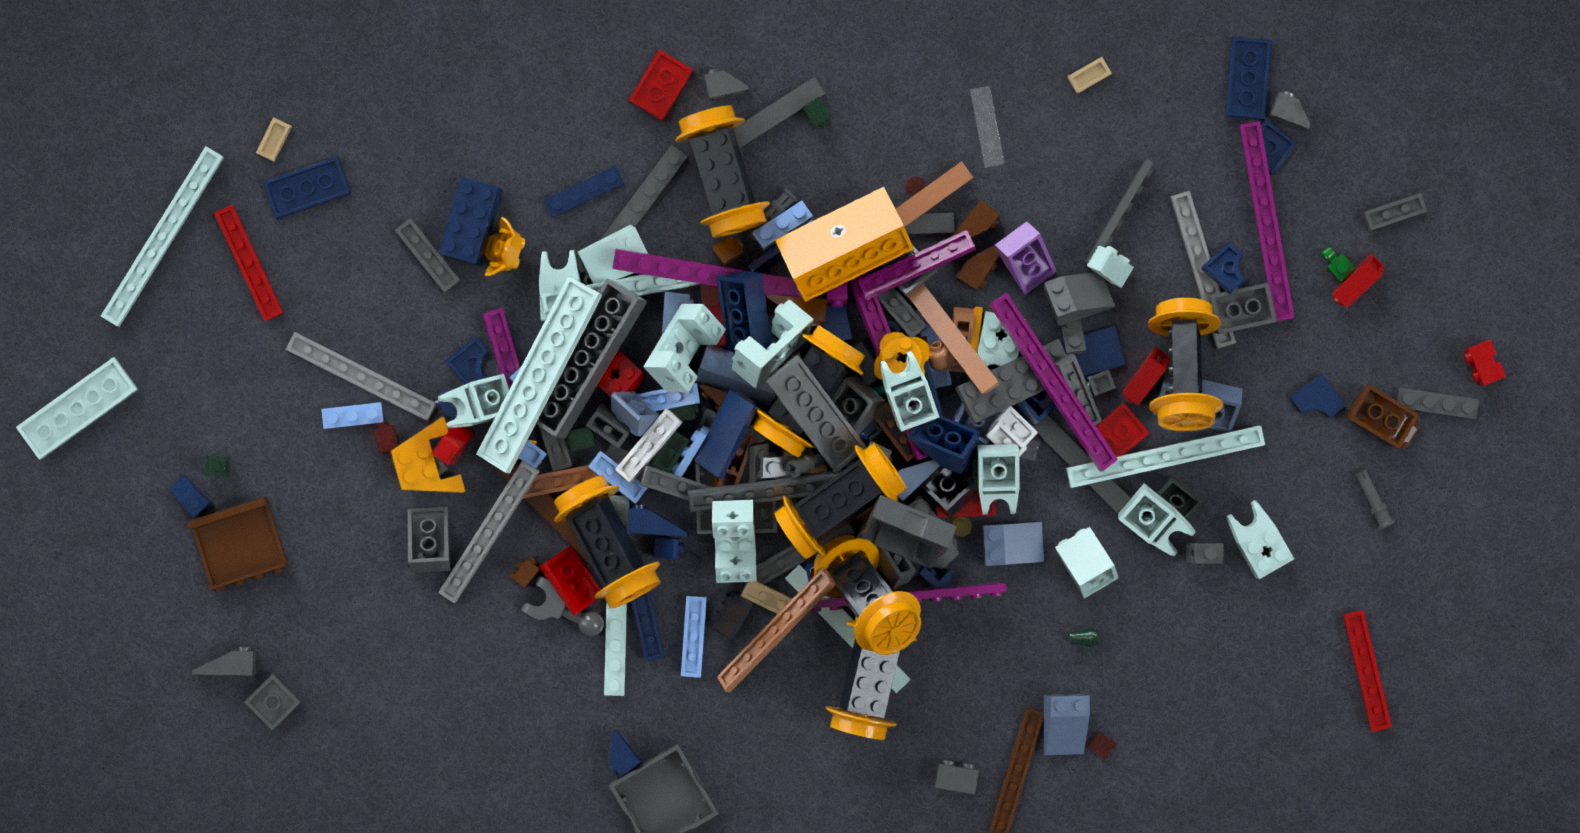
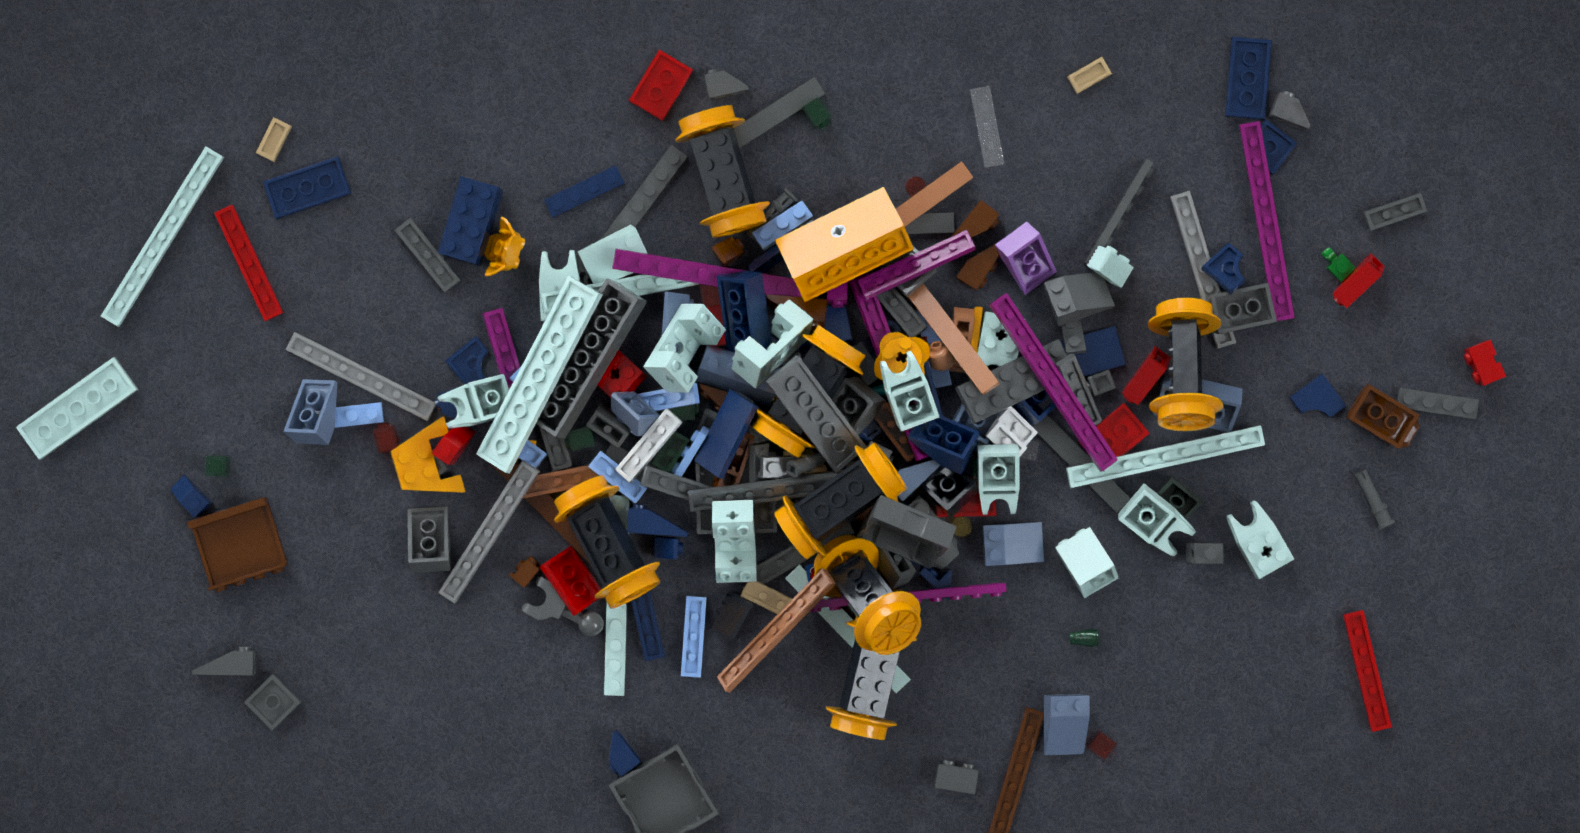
(313, 413): none -> sand blue slope

